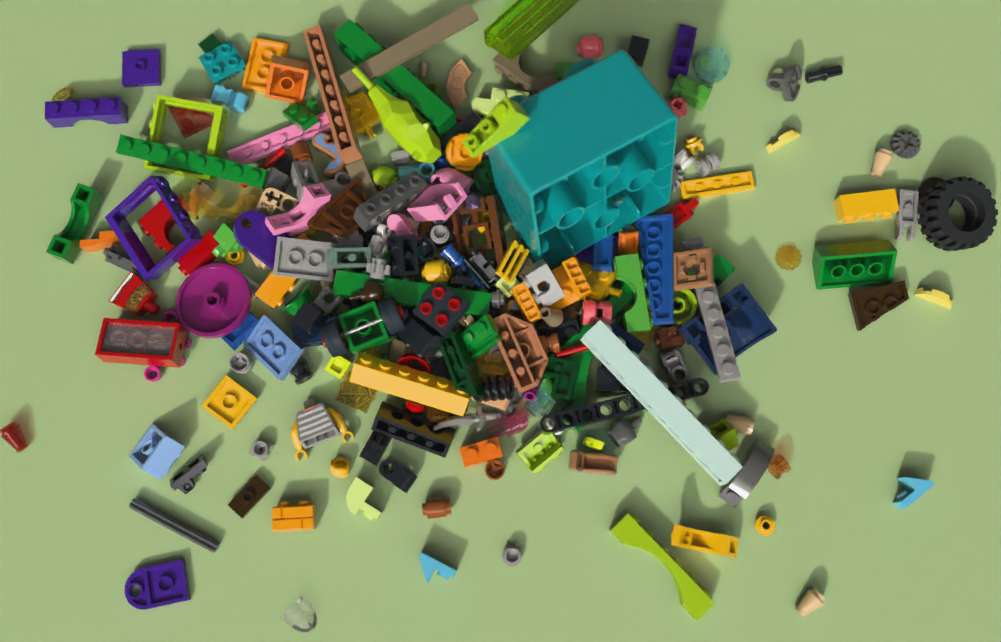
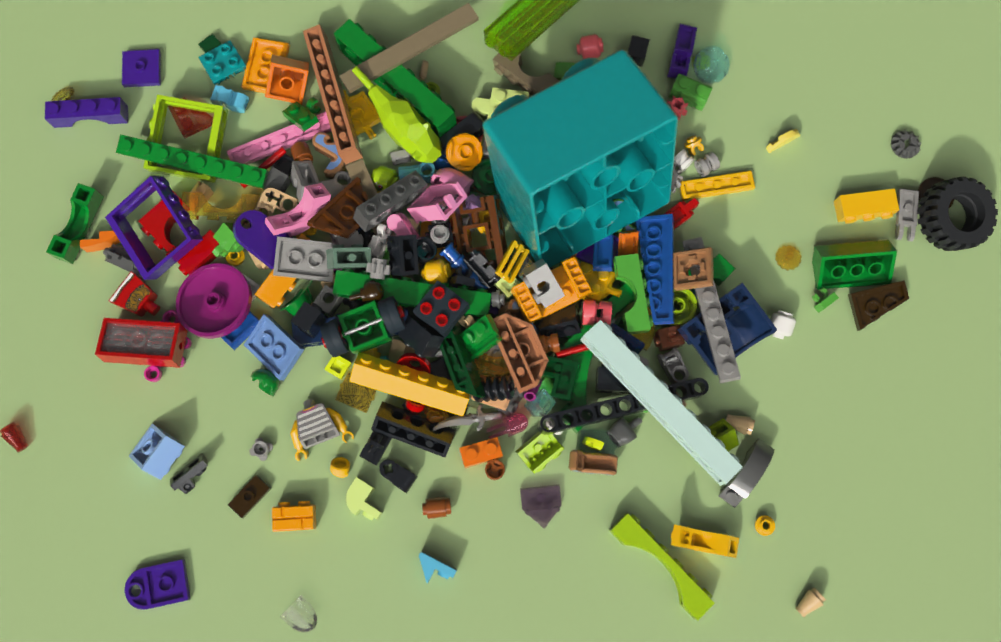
(174, 525): dark grey axle -> none
(229, 402): yellow plate -> none
(239, 360): light grey wheel -> none
(267, 381): none -> green hair
(301, 373): black wheel -> none
(456, 83): light nougat tile -> none
(498, 125): lime slope -> none
(512, 556): light grey plate -> none
(541, 503): none -> slope
(552, 316): dark tan cone -> none
(778, 467): clear orange wheel -> none
(784, 323): none -> white head
(786, 82): dark grey tile -> none
(823, 73): black axle -> none
(825, 301): none -> bright green tile
(881, 161): tan cone -> none
(914, 489): medium azure slope -> none
(935, 296): light yellow tile -> none

